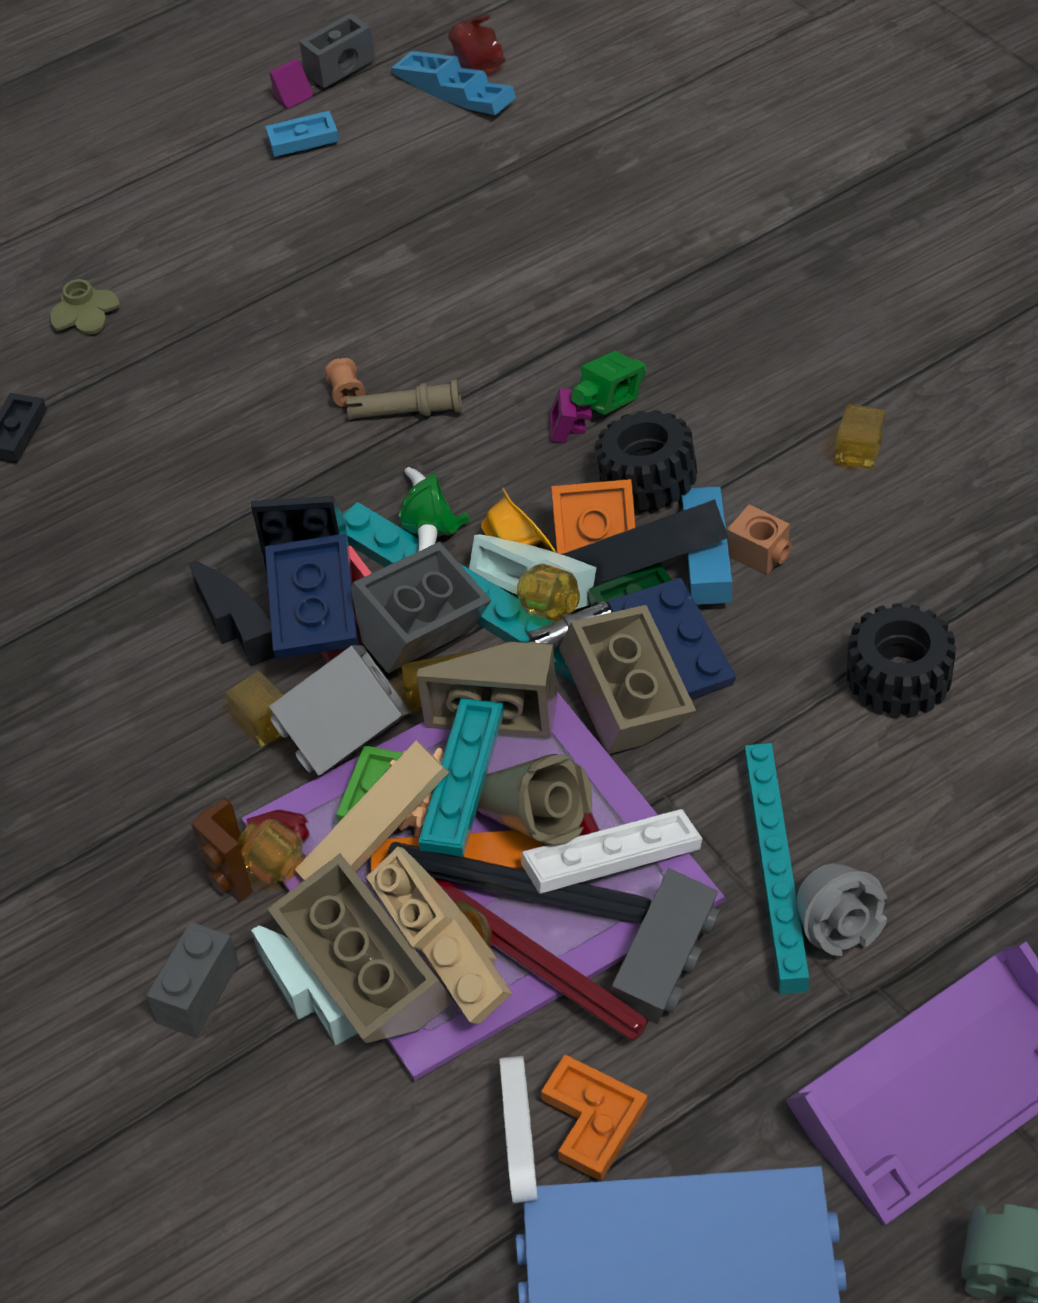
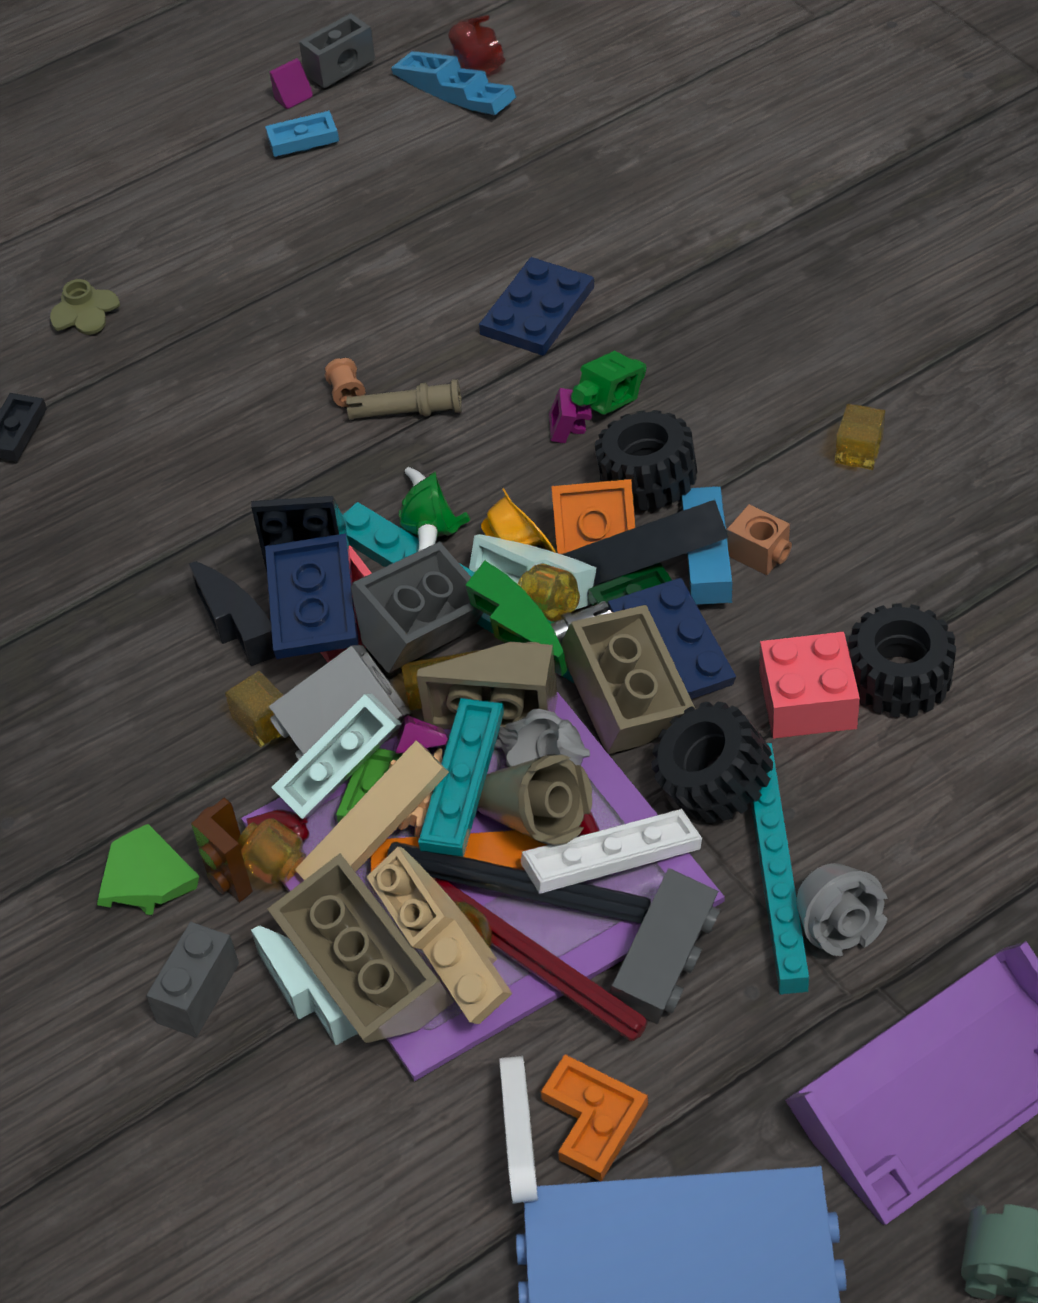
(144, 872): none -> bright green slope
(336, 755): none -> light aqua brick
(415, 729): none -> magenta slope
(512, 611): none -> green slope
(536, 306): none -> dark blue plate
(538, 736): none -> light grey hair
(726, 783): none -> black tyre
(809, 685): none -> coral brick

